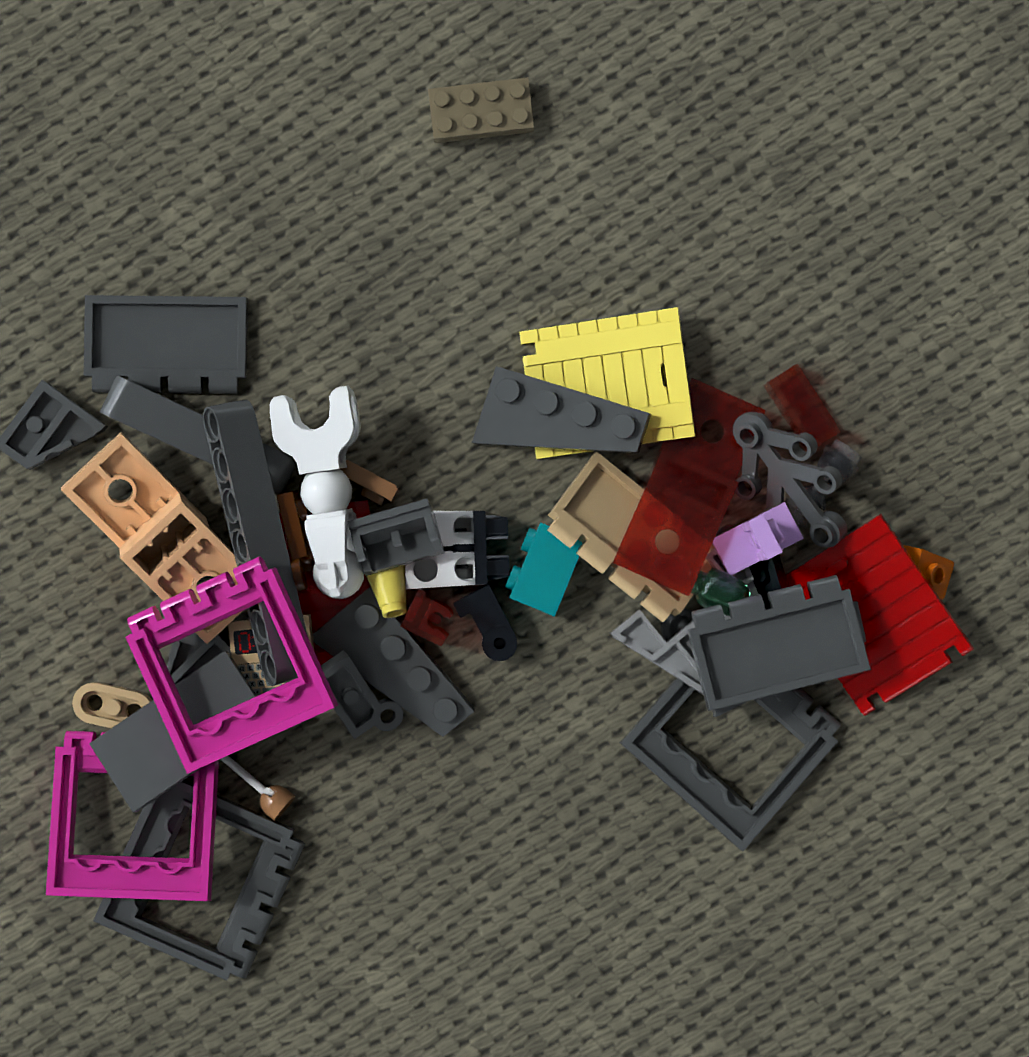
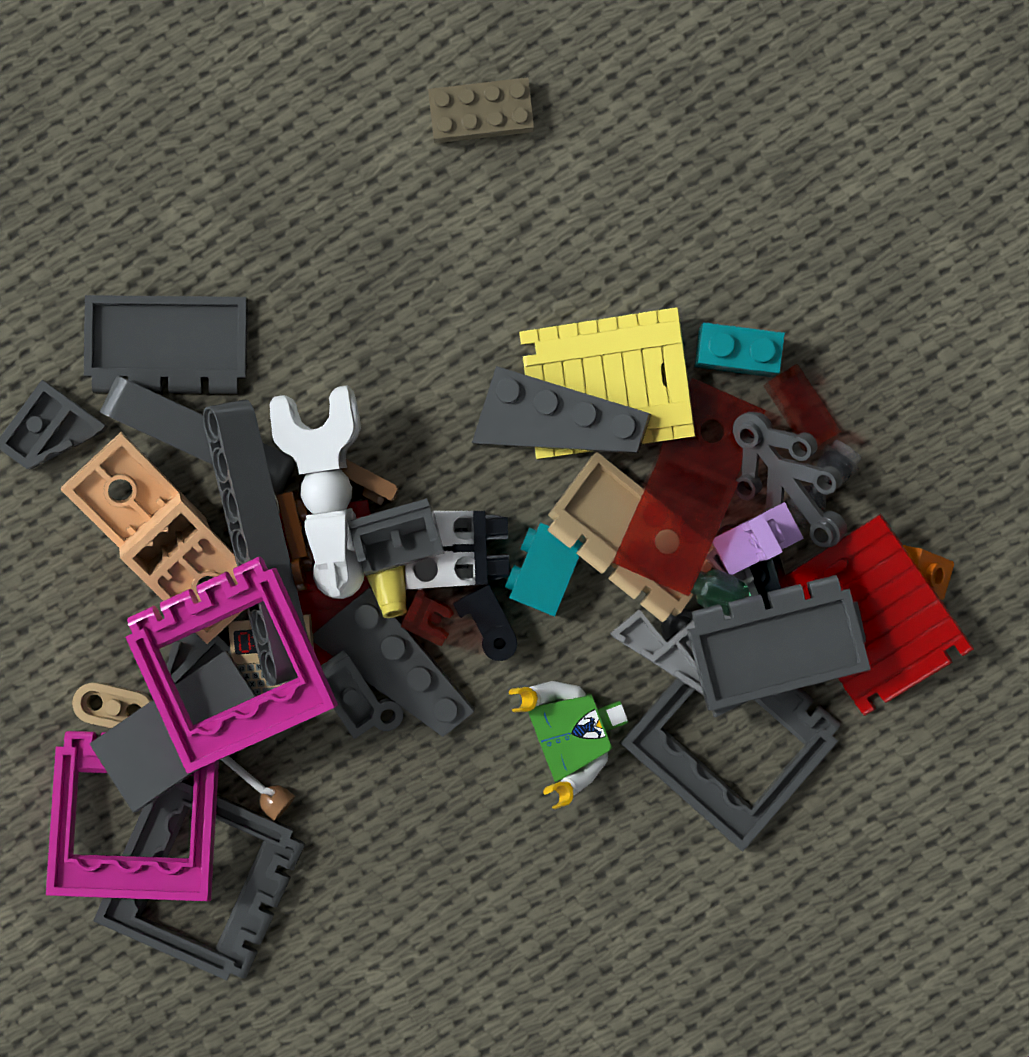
(570, 733): none -> torso
(739, 350): none -> teal brick

